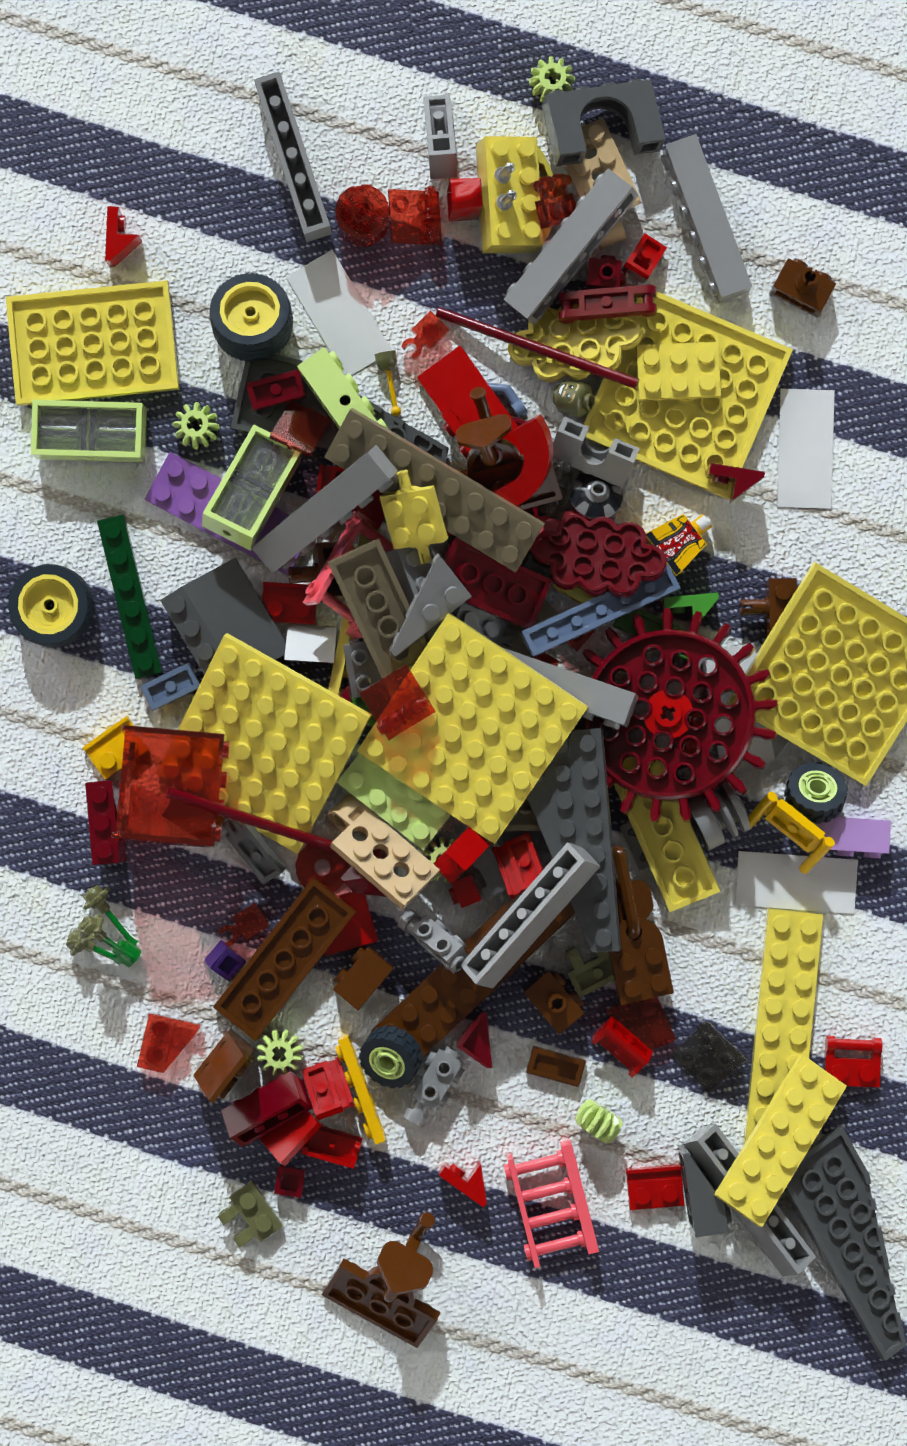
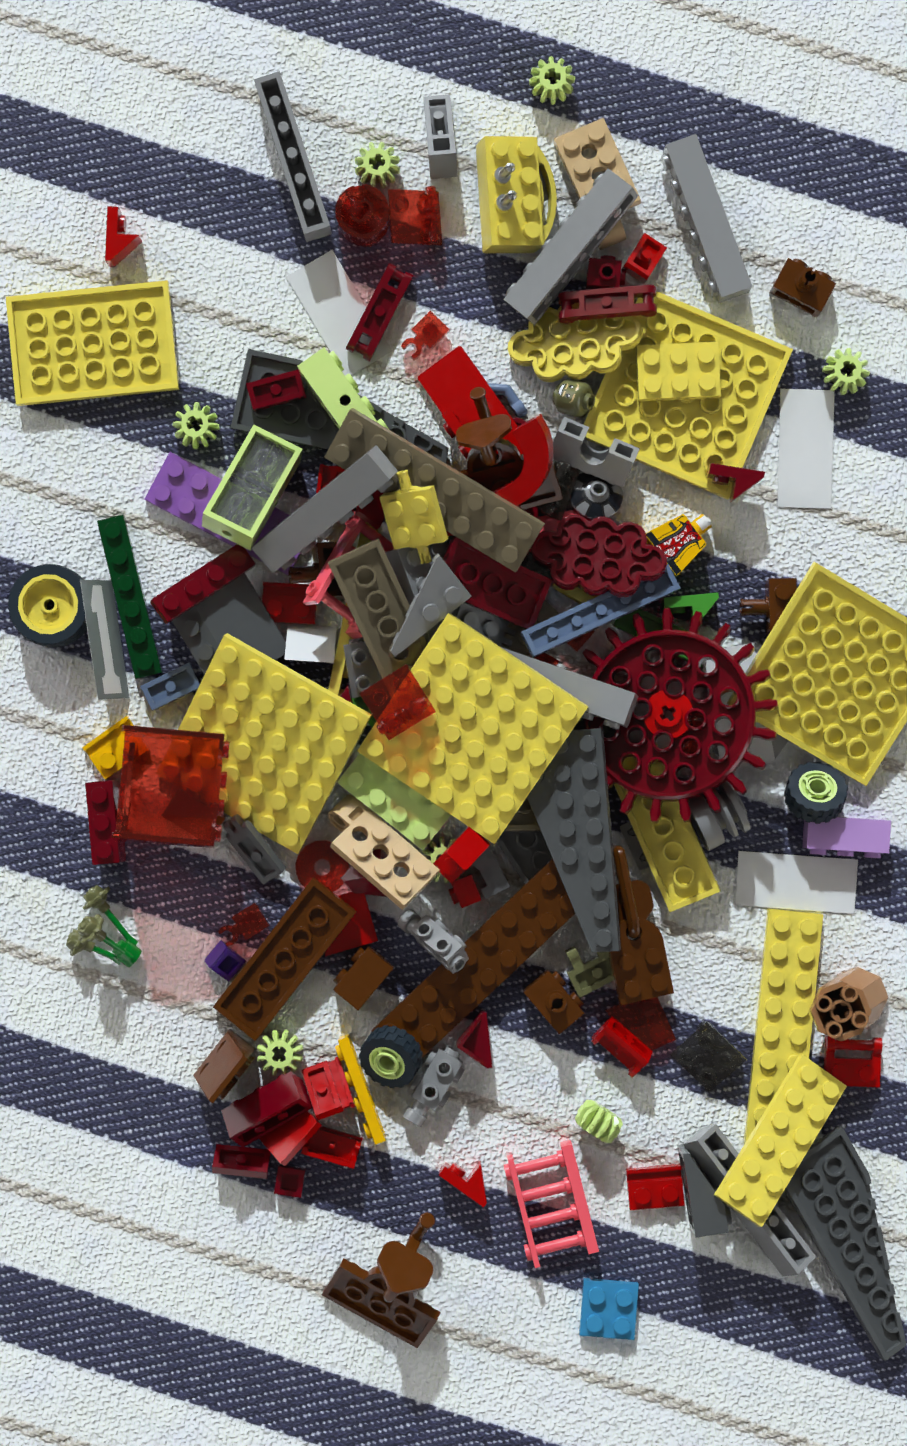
(88, 431): clear brick -> none
(104, 639): none -> light grey sticker
(164, 1041): clear red wing -> none
(202, 583): none -> dark red plate
(241, 1161): none -> dark red plate
(249, 819): dark red piece -> none
(251, 317): wheel -> none
(254, 1210): olive plate -> none
(300, 428): clear red piece -> none
(370, 158): none -> yellowish green gear
(379, 312): none -> dark red plate
(387, 361): hinge -> none
(465, 199): red piece -> none
(518, 863): red plate -> none
(530, 915): light grey brick -> none
(537, 348): dark red piece -> none
(554, 201): clear red plate -> none
(555, 1066): reddish brown tile -> none
(608, 1308): none -> dark azure plate
(630, 101): dark grey arch -> none
(795, 827): yellow plate -> none
(835, 366): none -> yellowish green gear
(849, 1003): none -> medium nougat brick

